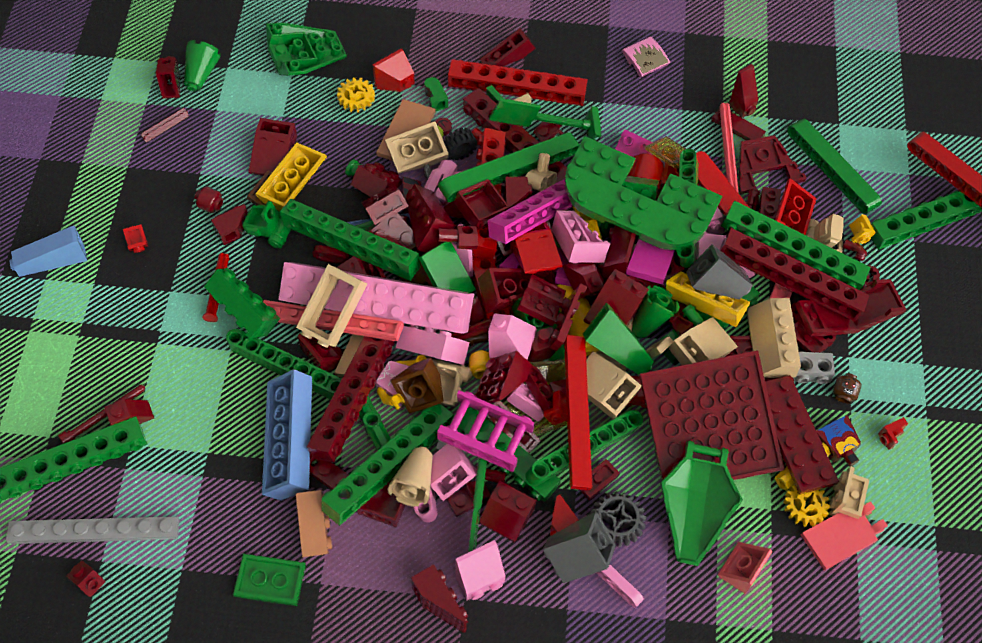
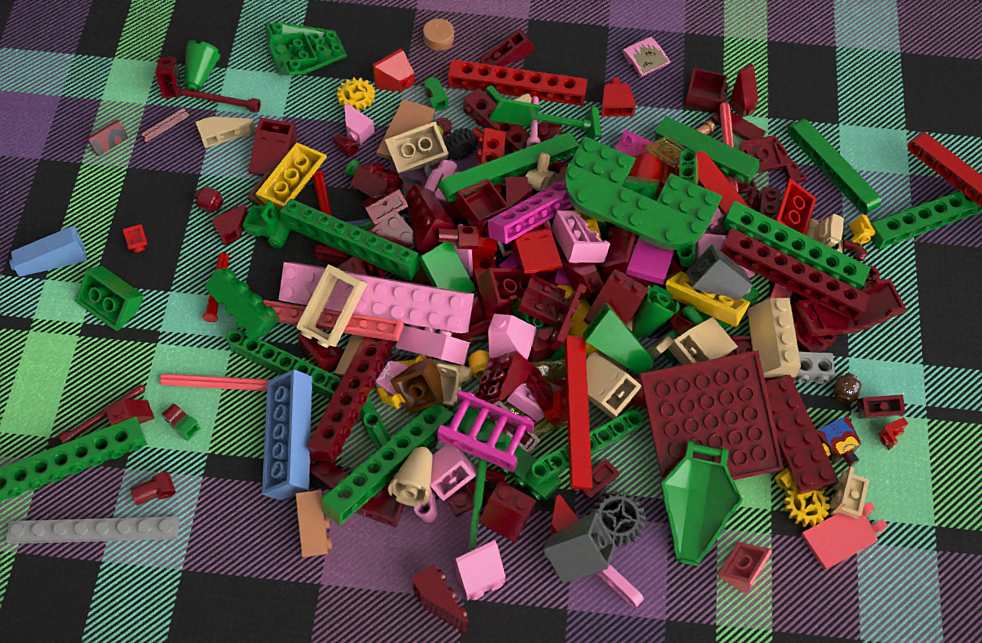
(85, 578): dark red bracket -> none
(107, 138): none -> dark red slope
(108, 297): none -> green slope
(159, 487): none -> dark red piece
(181, 421): none -> leg
(214, 382): none -> coral axle
(223, 129): none -> tan slope
(252, 104): none -> dark red piece
(269, 579): green tile -> none
(318, 178): none -> red axle
(346, 145): none -> dark red cone
(358, 125): none -> bright pink slope
(438, 34): none -> nougat head
(534, 128): none -> bright pink piece
(617, 100): none -> red torso
(707, 90): none -> dark red piece
(707, 128): none -> nougat pin
(728, 159): none -> green brick
(881, 406): none -> dark red brick

